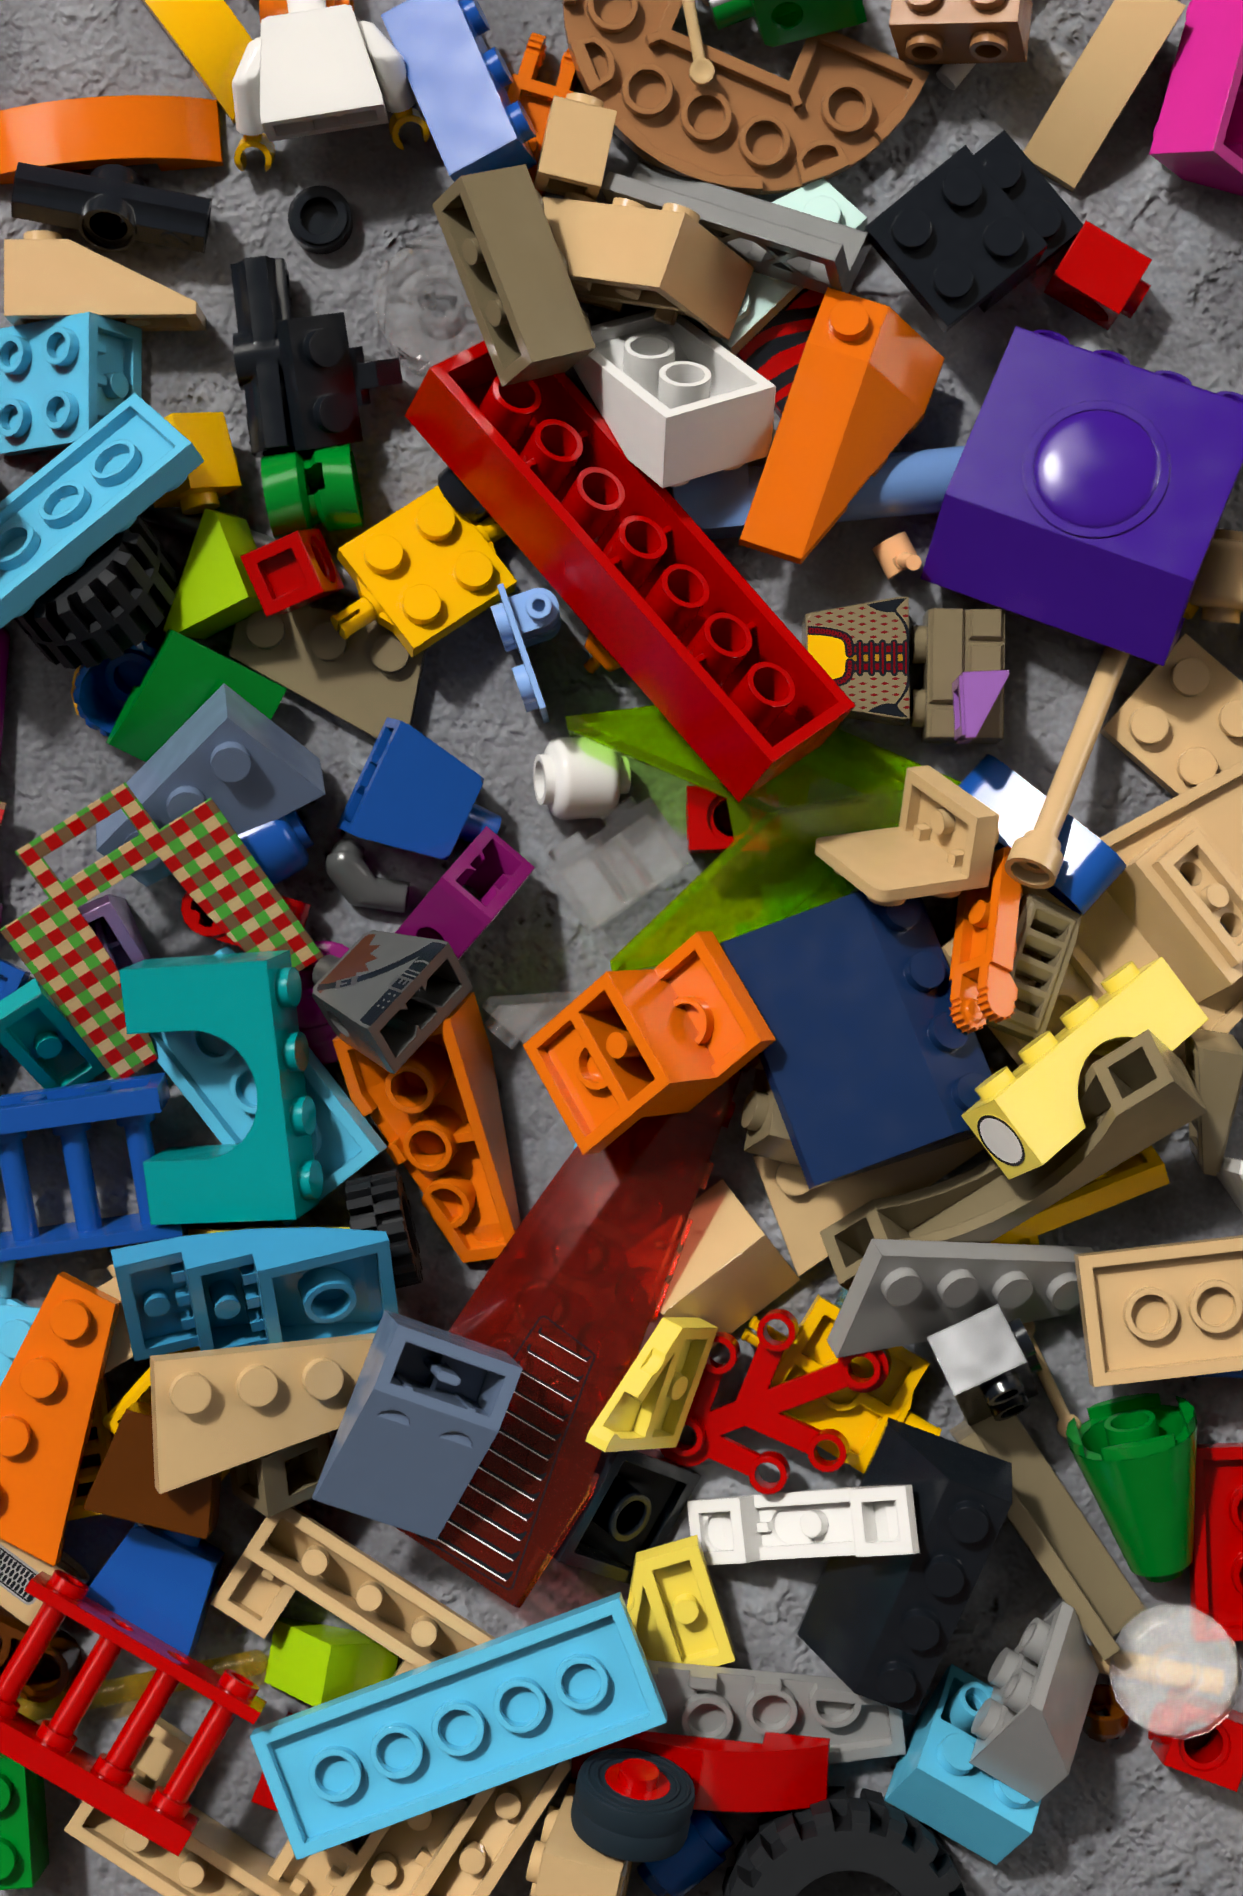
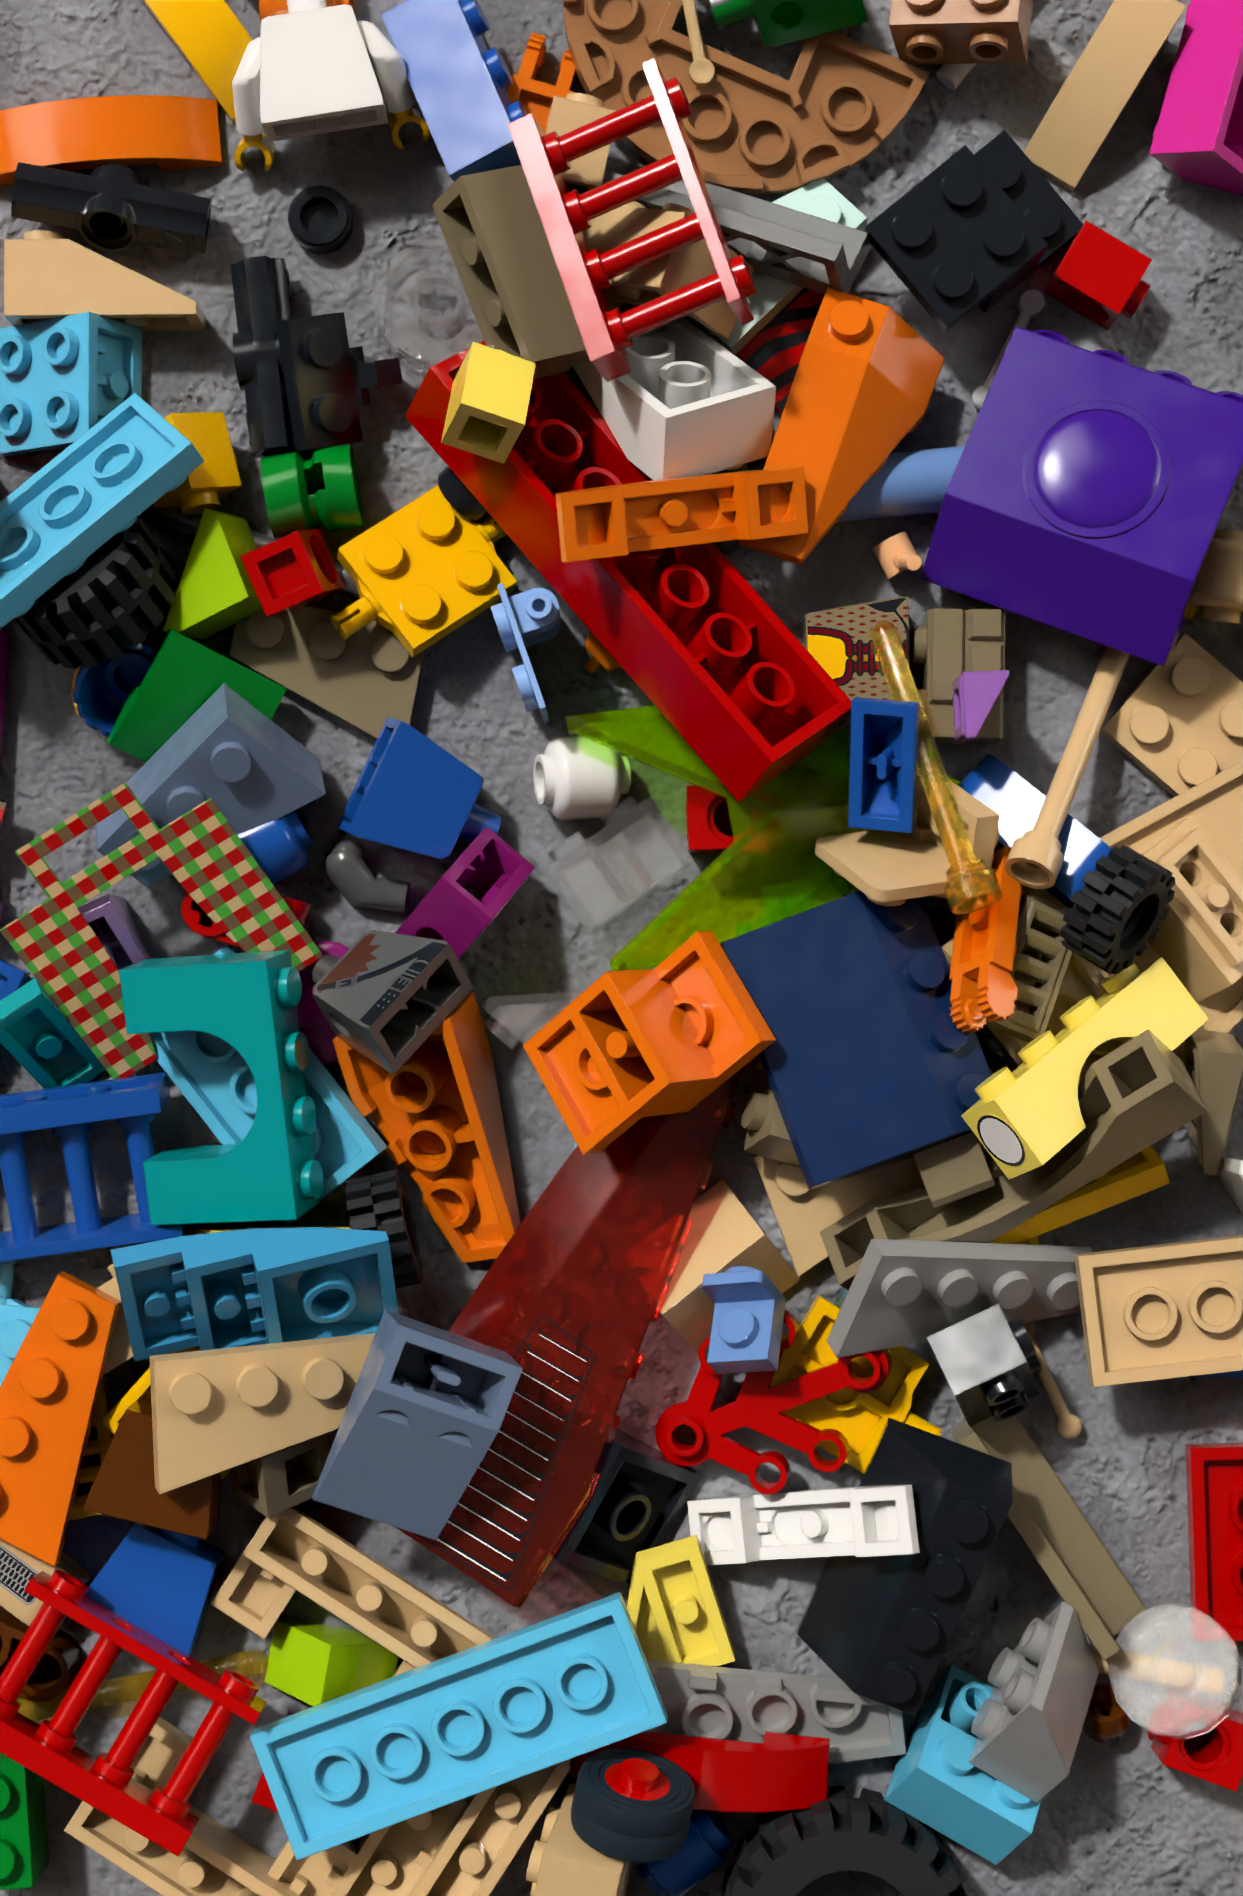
(488, 402): none -> light yellow brick
(569, 213): none -> red fence
(657, 1389): light yellow wing -> none
(681, 512): none -> orange slope
(745, 1321): none -> medium blue bracket
(883, 764): none -> blue slope
(953, 1169): none -> dark tan slope
(969, 882): none -> clear yellow piece
(1029, 305): none -> white hinge
(1117, 909): none -> black tyre
(1143, 1478): green cone -> none

